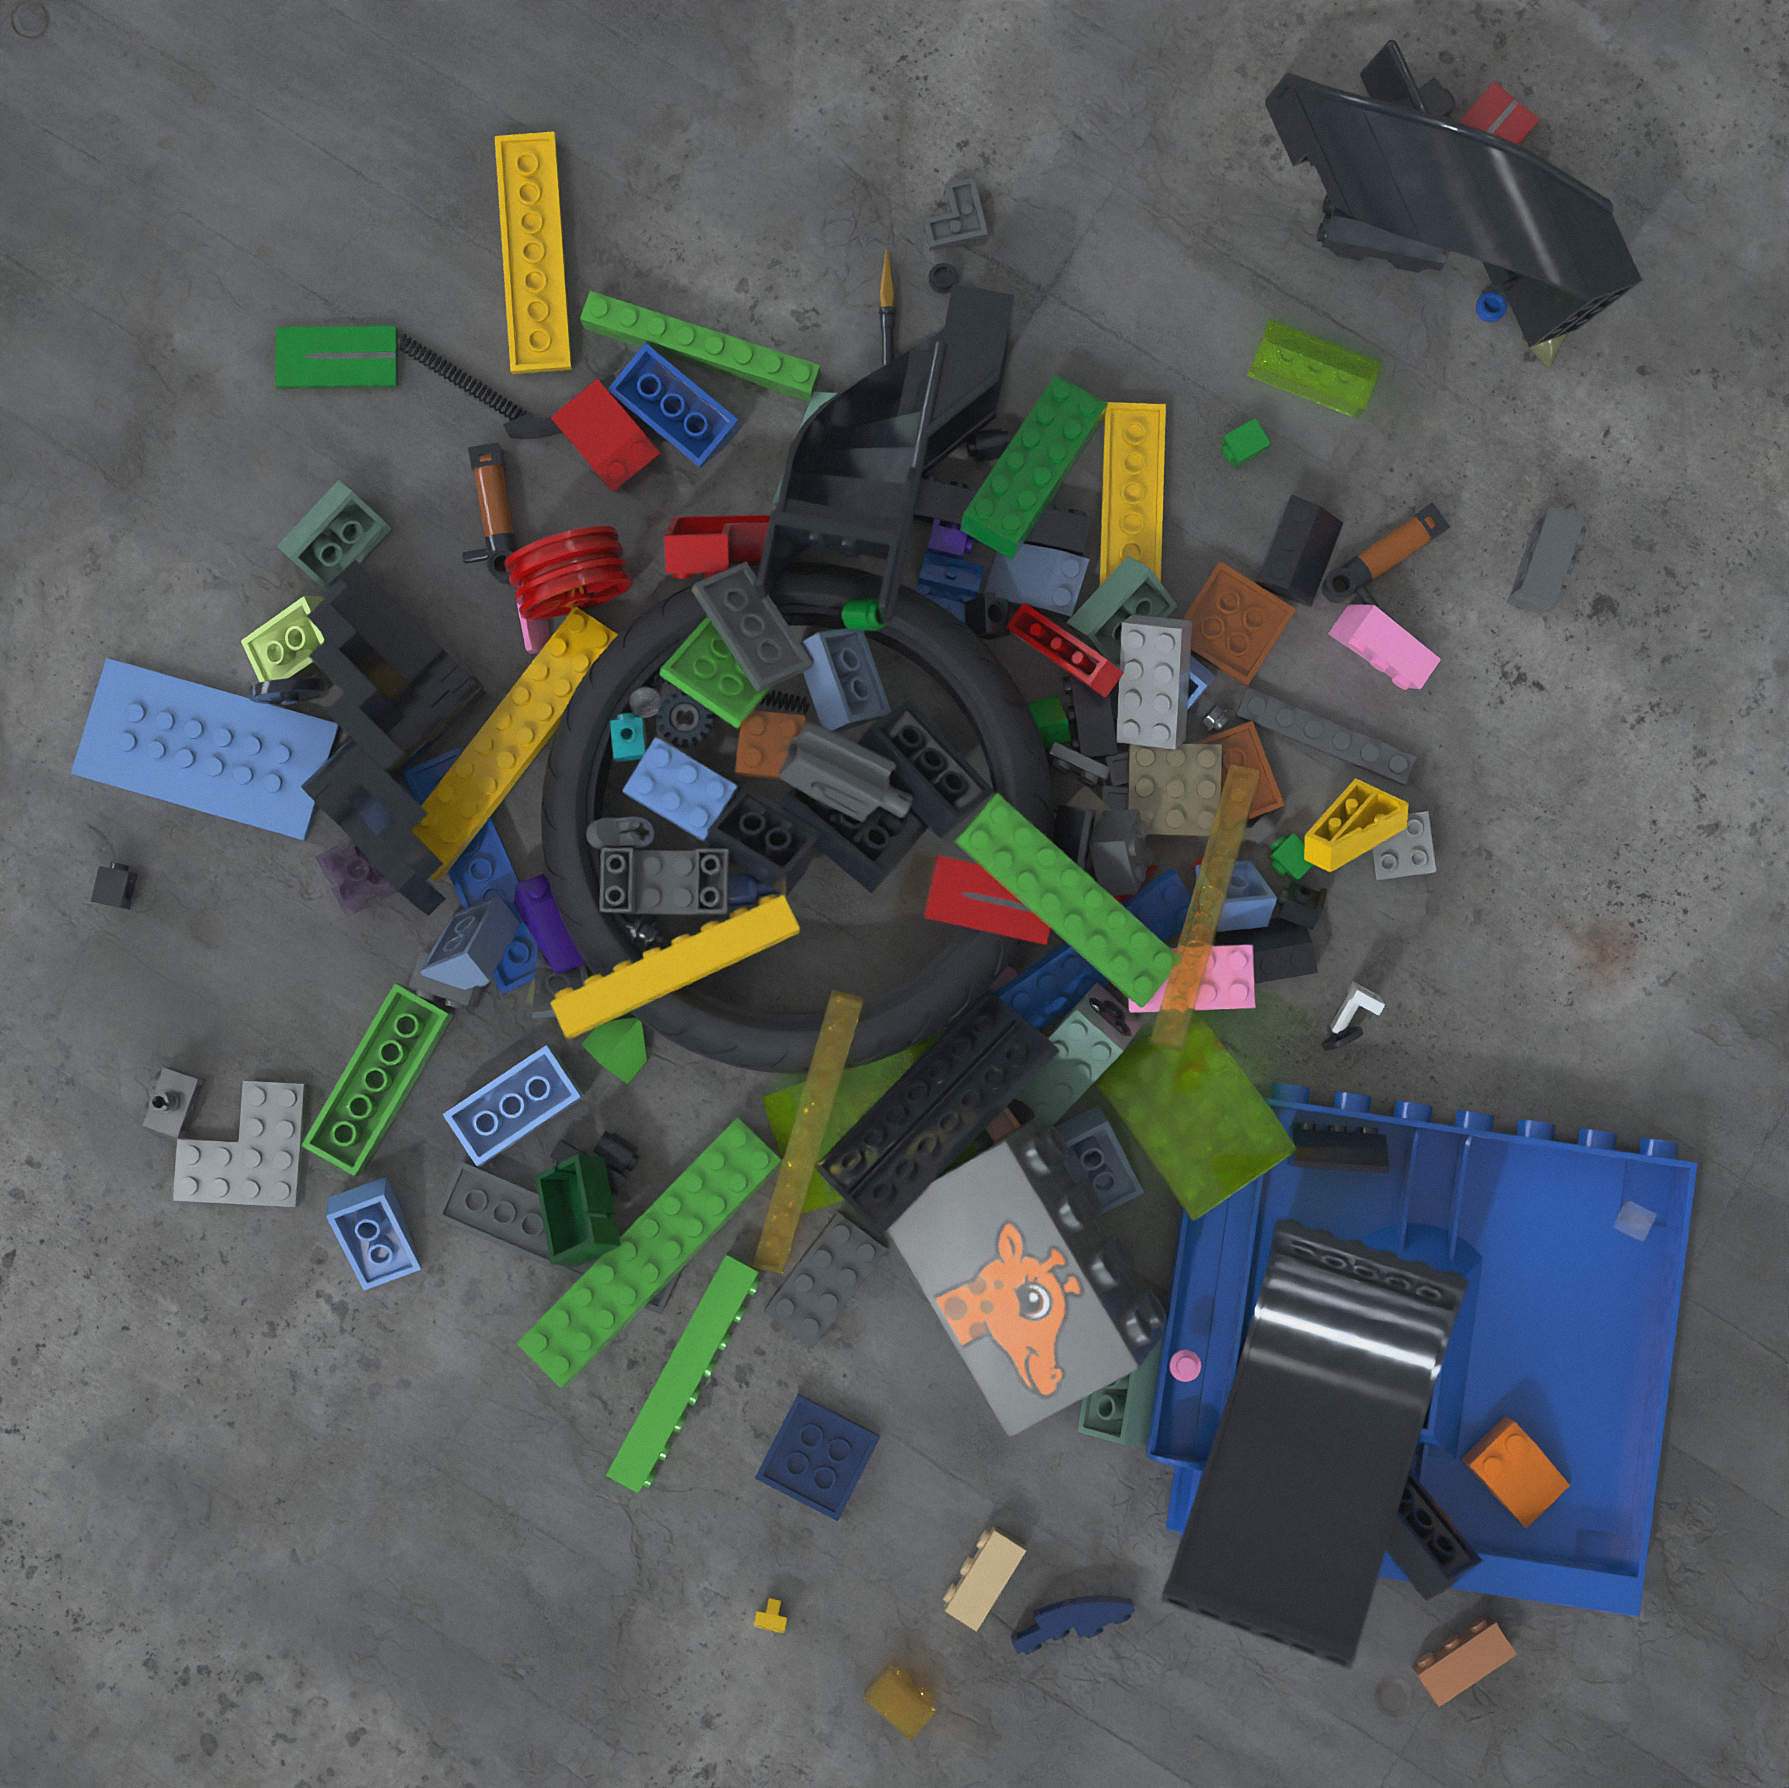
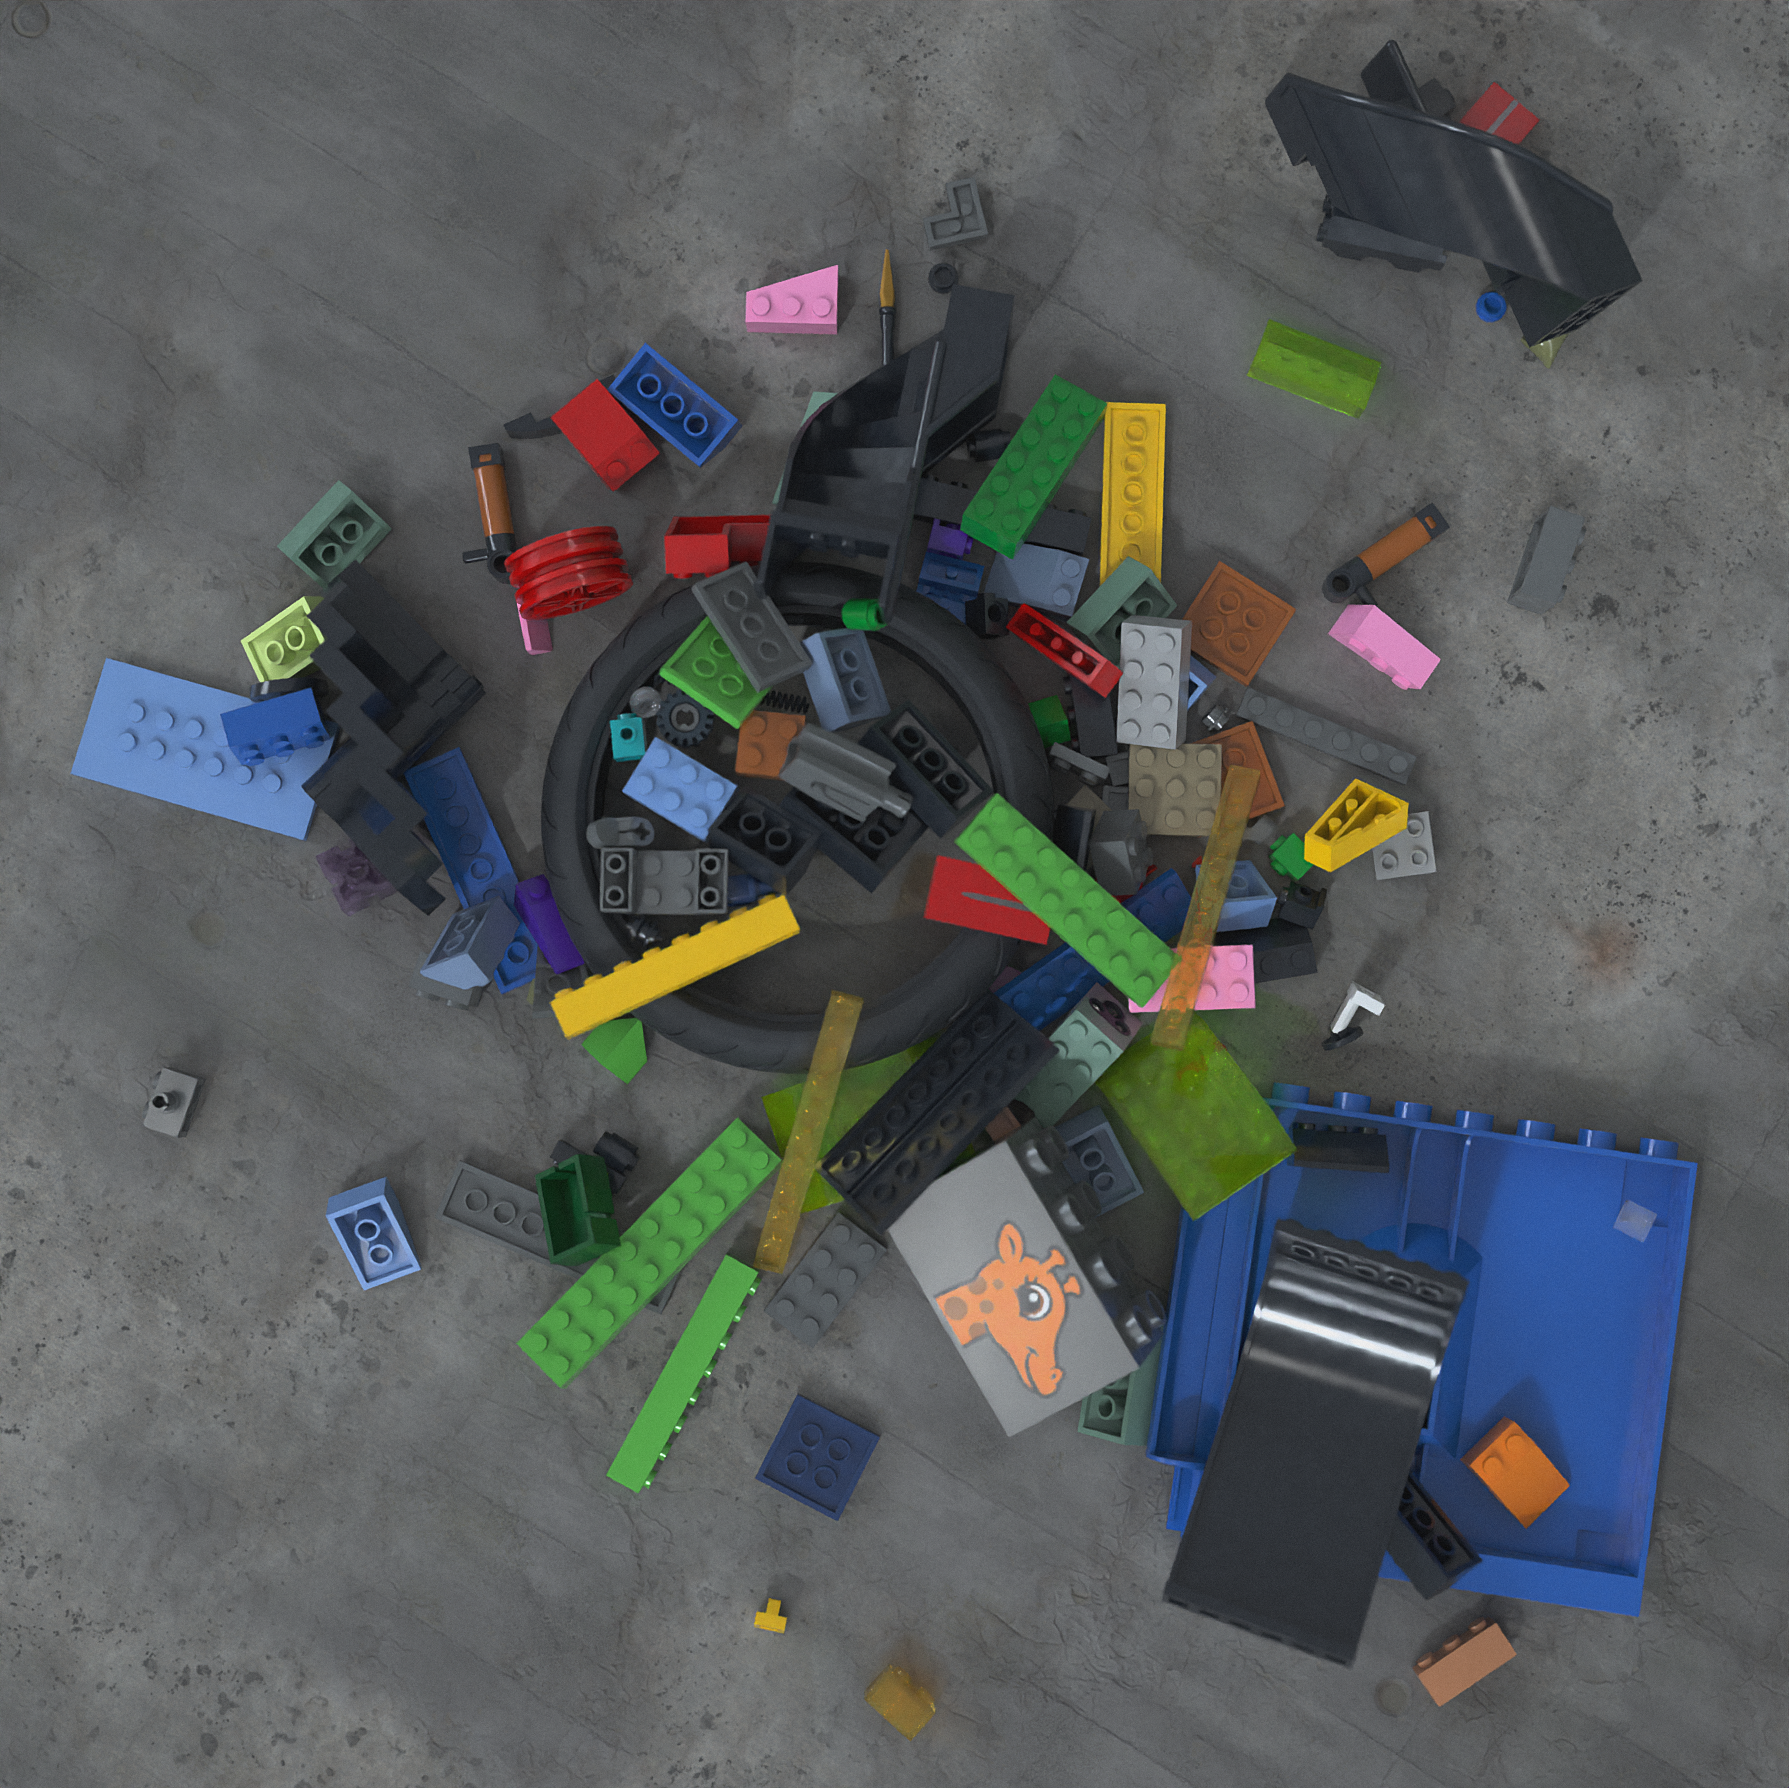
(114, 886): black brick -> none
(259, 1167): light grey plate -> none
(276, 727): none -> blue brick
(336, 357): green tile -> none
(377, 1080): bright green brick -> none
(458, 373): black piece -> none
(509, 739): yellow plate -> none
(513, 1105): light blue brick -> none
(533, 253): yellow plate -> none
(700, 346): bright green brick -> none
(796, 305): none -> bright pink wedge
(983, 1577): tan brick -> none
(1083, 1613): dark blue slope -> none
(1185, 1365): bright pink plate -> none
(1244, 443): green brick -> none
(1299, 551): black slope -> none

